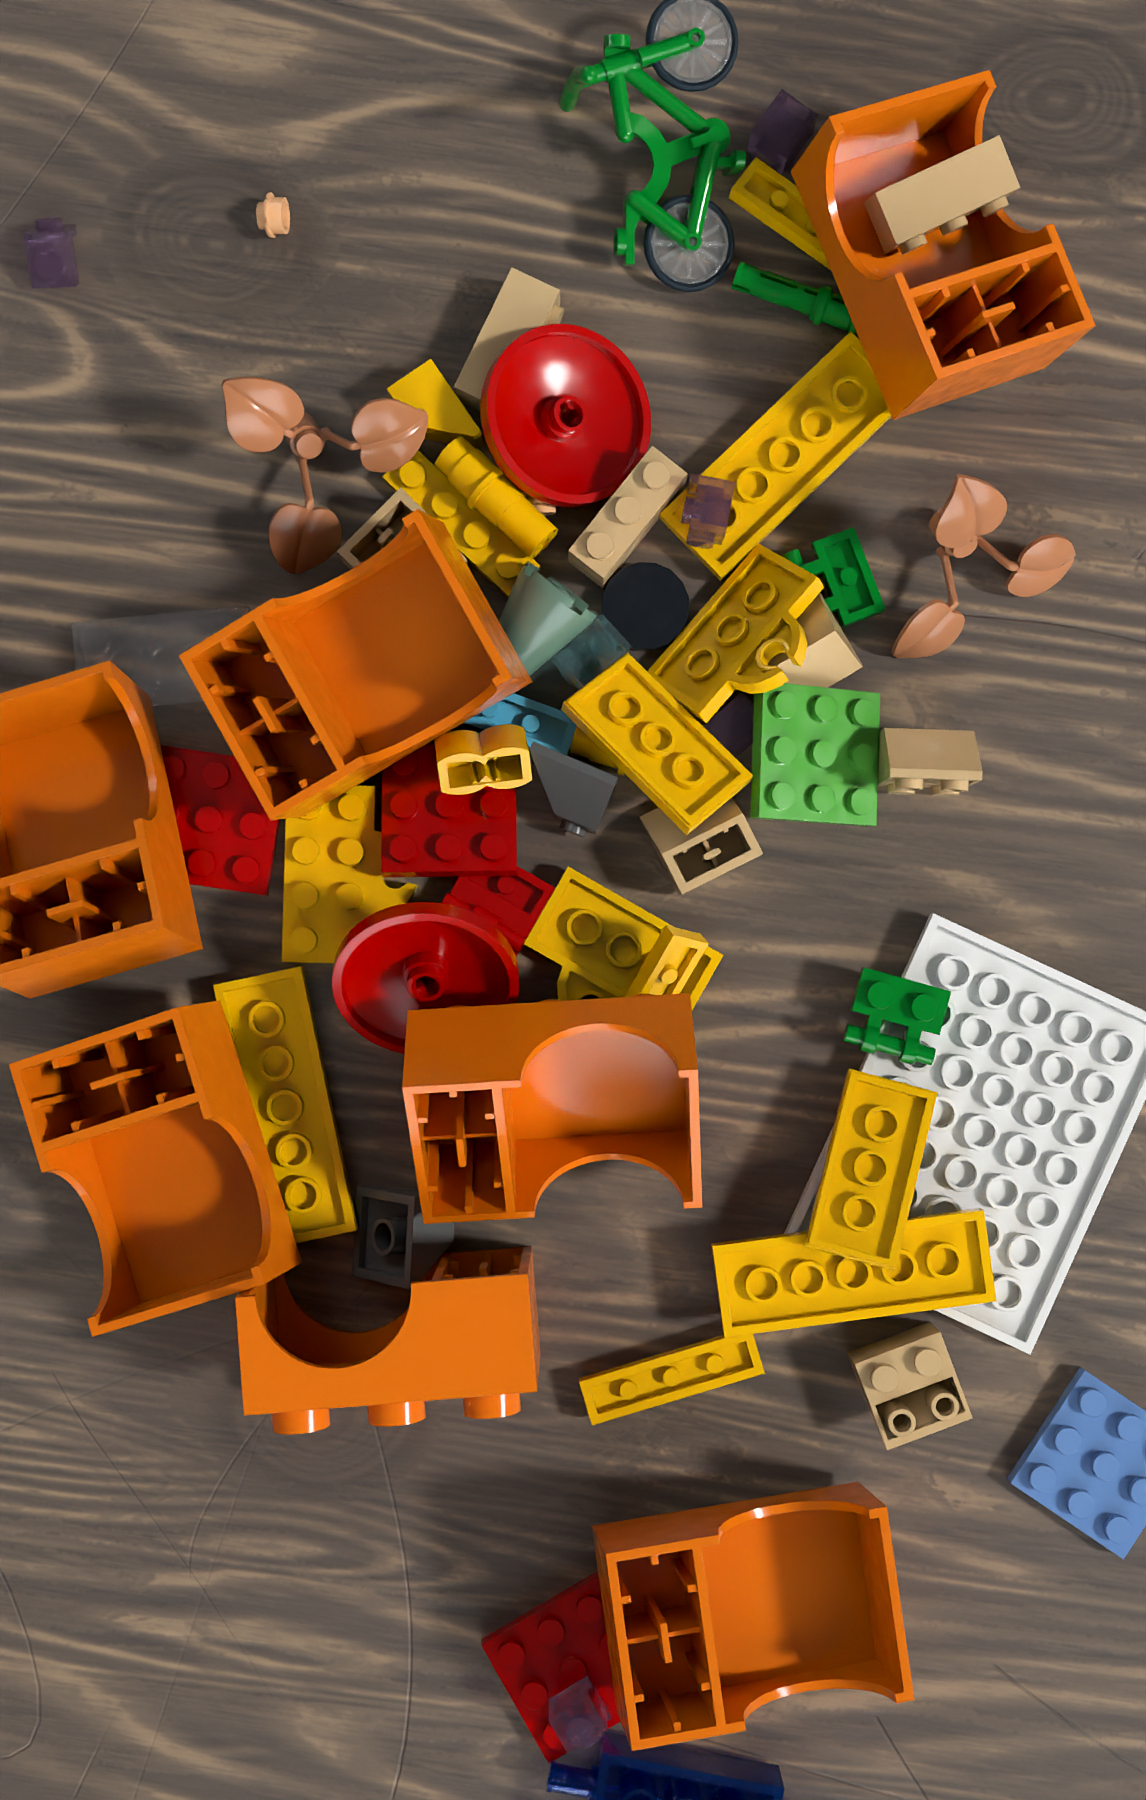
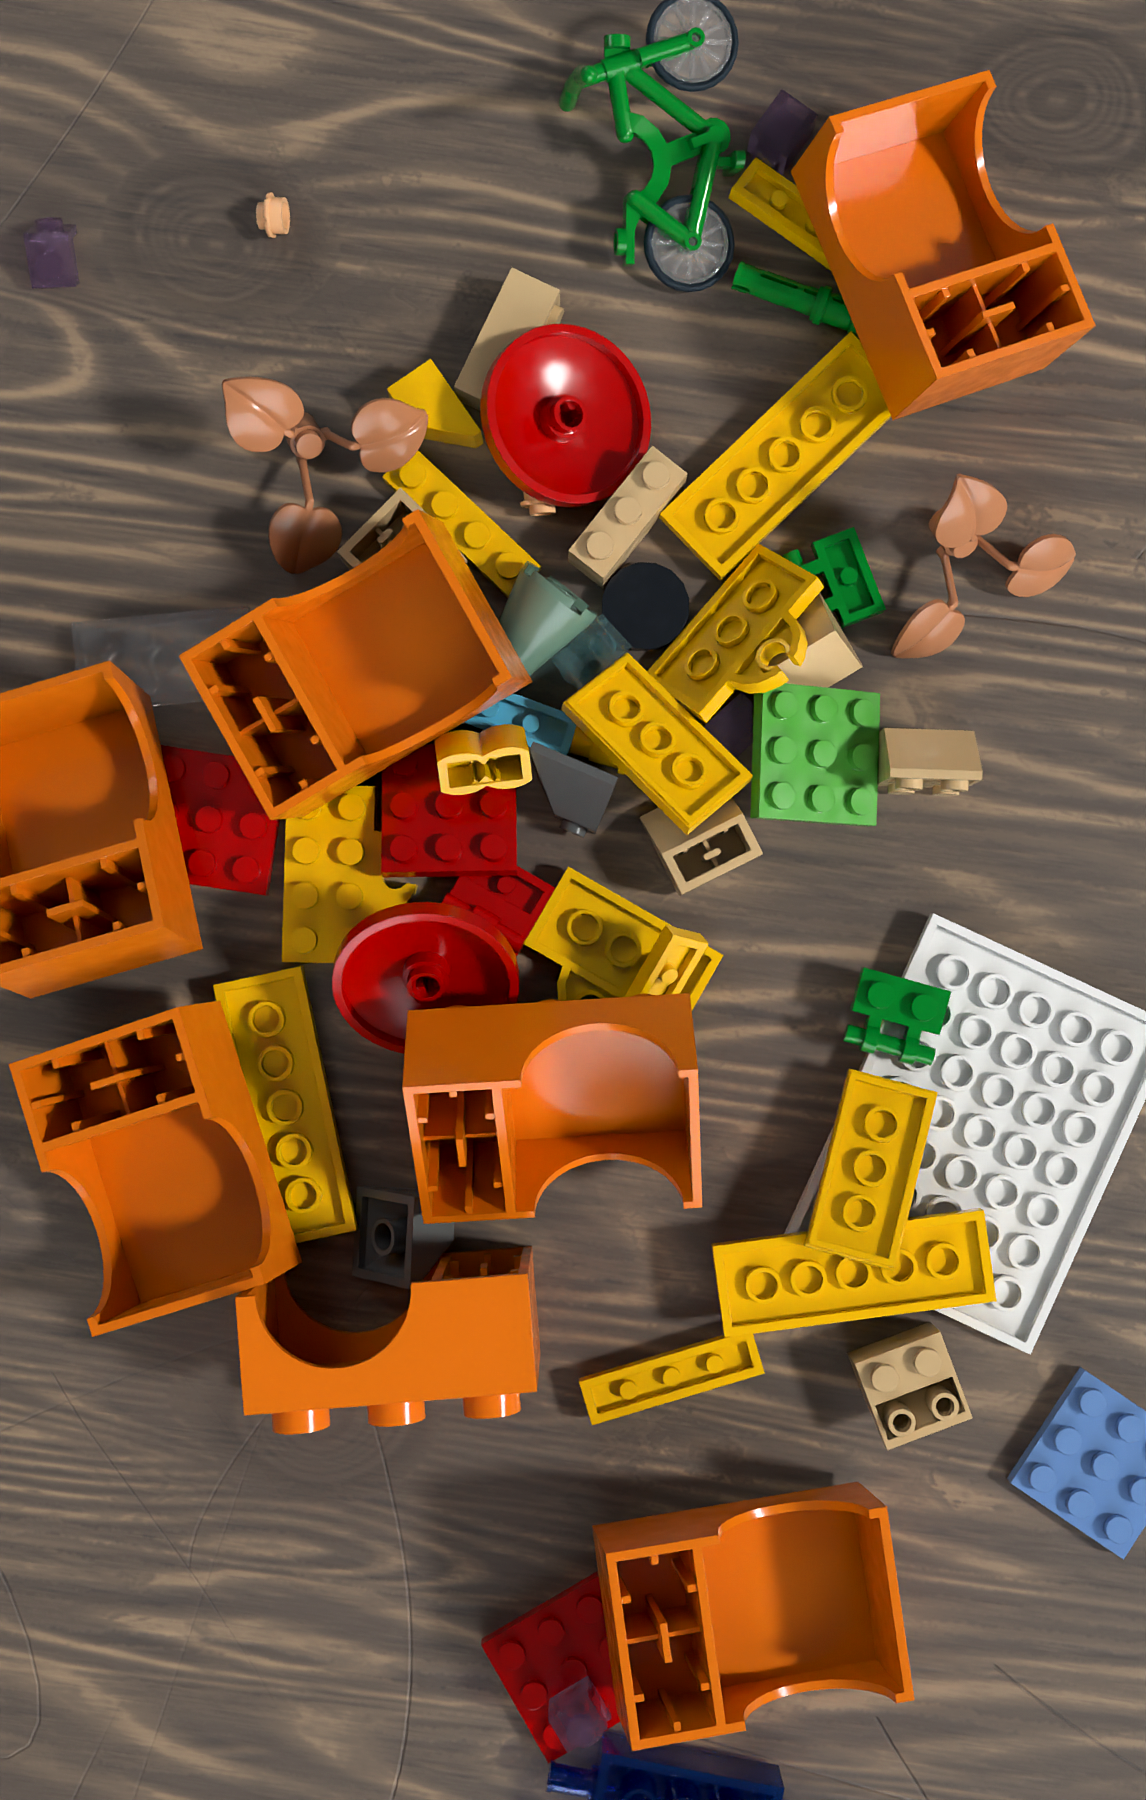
(495, 496): yellow piece -> none
(708, 511): brick -> none
(942, 196): tan brick -> none

